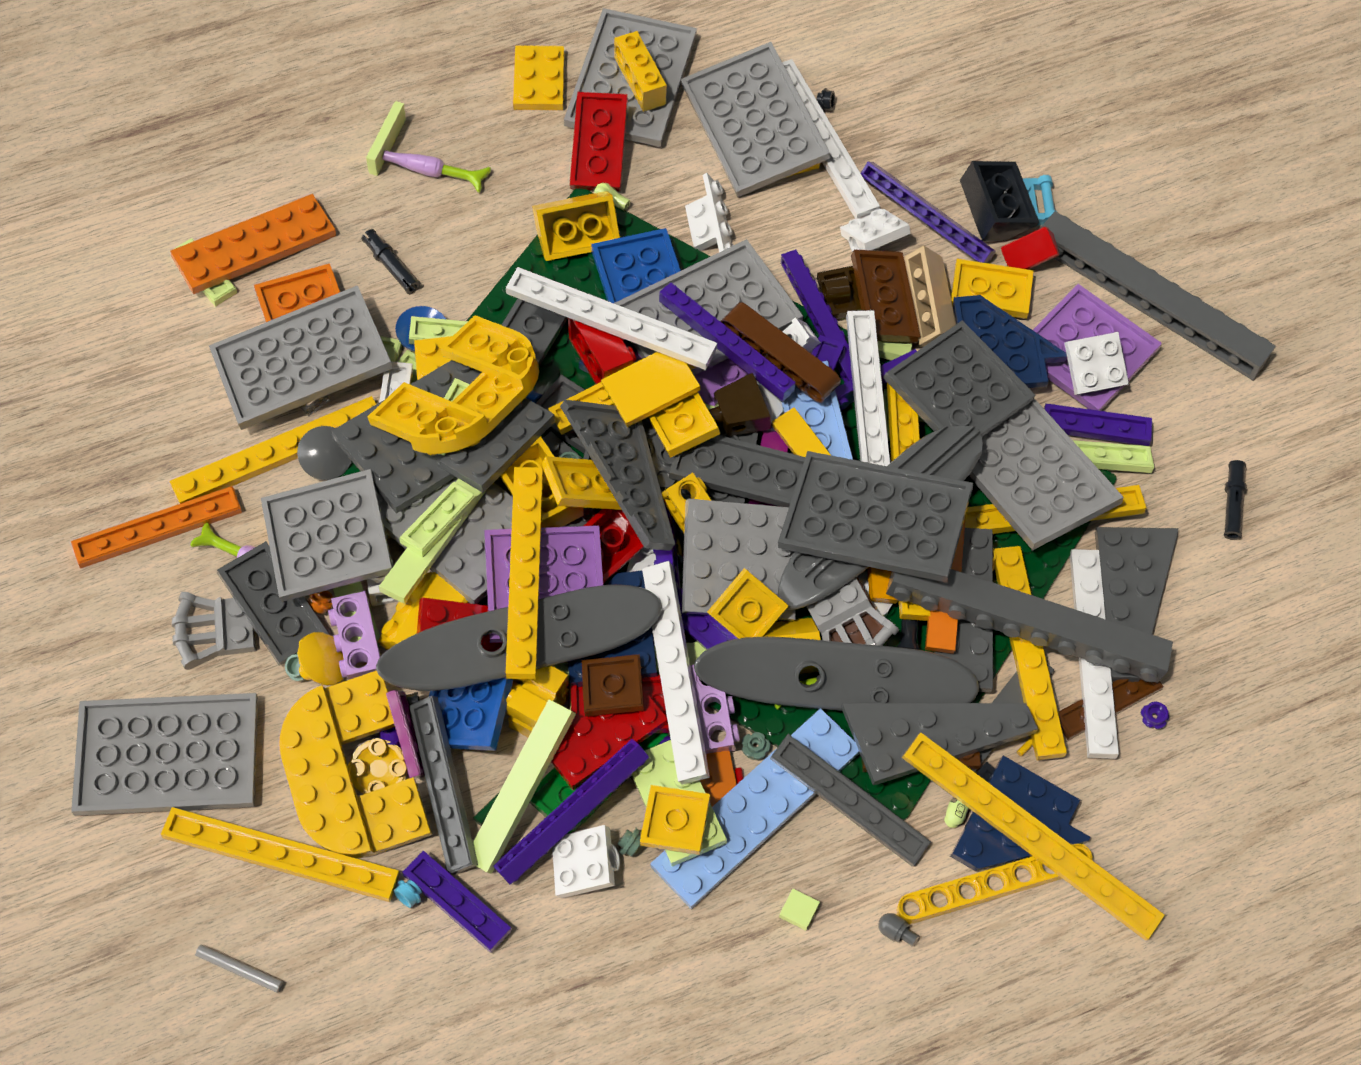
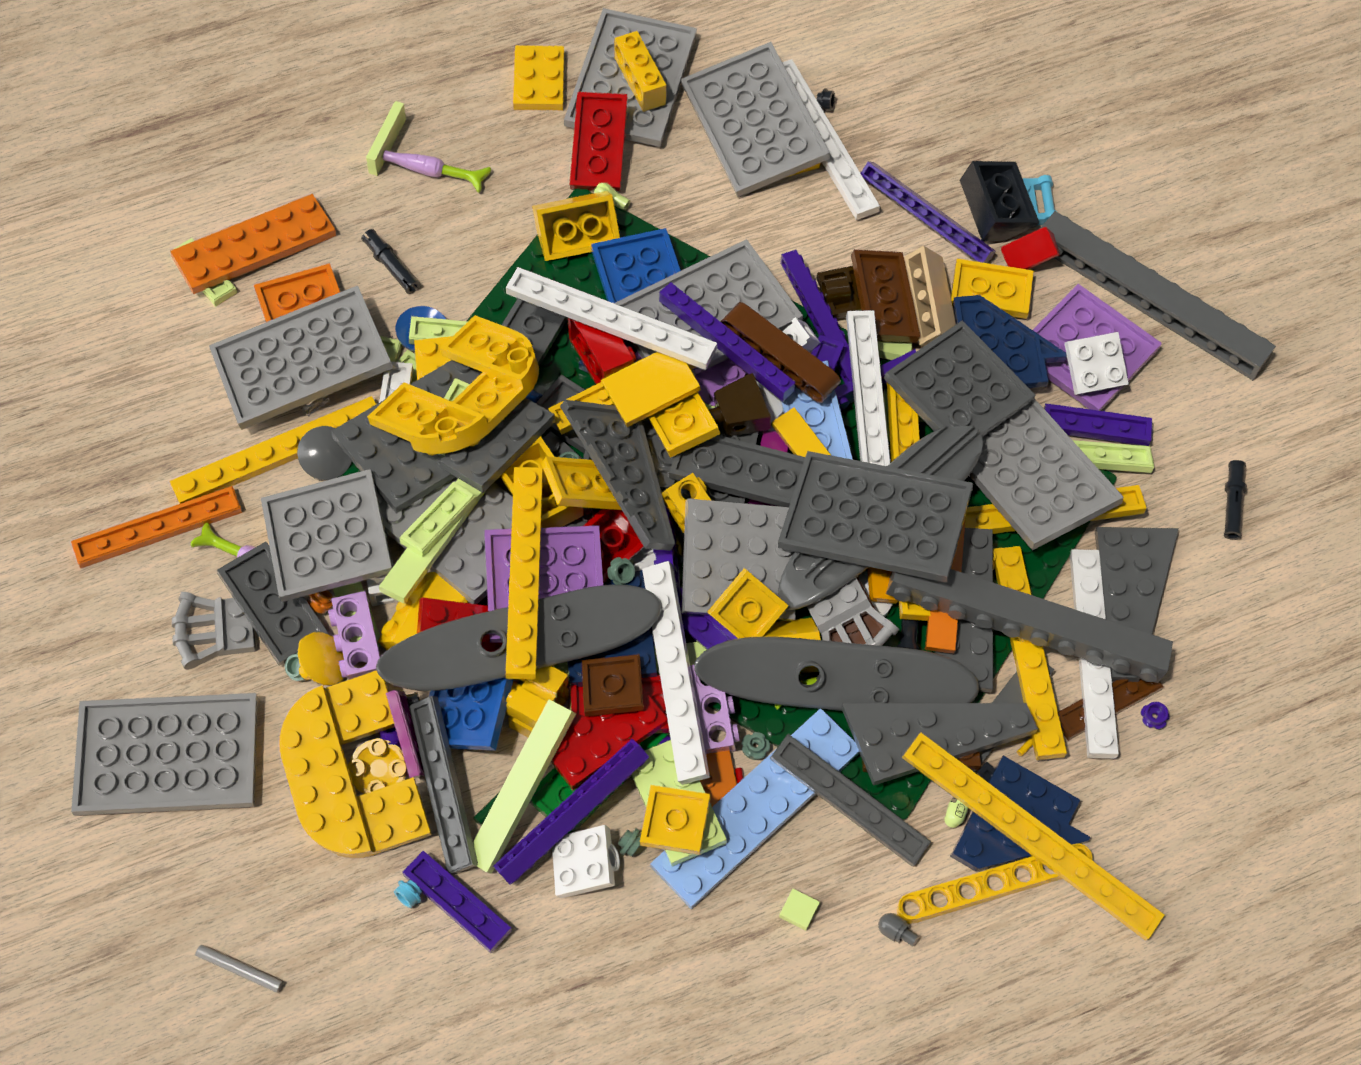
(280, 854): yellow plate -> none
(627, 573): none -> sand green plate
(708, 218): white bracket -> none
(874, 230): white plate -> none

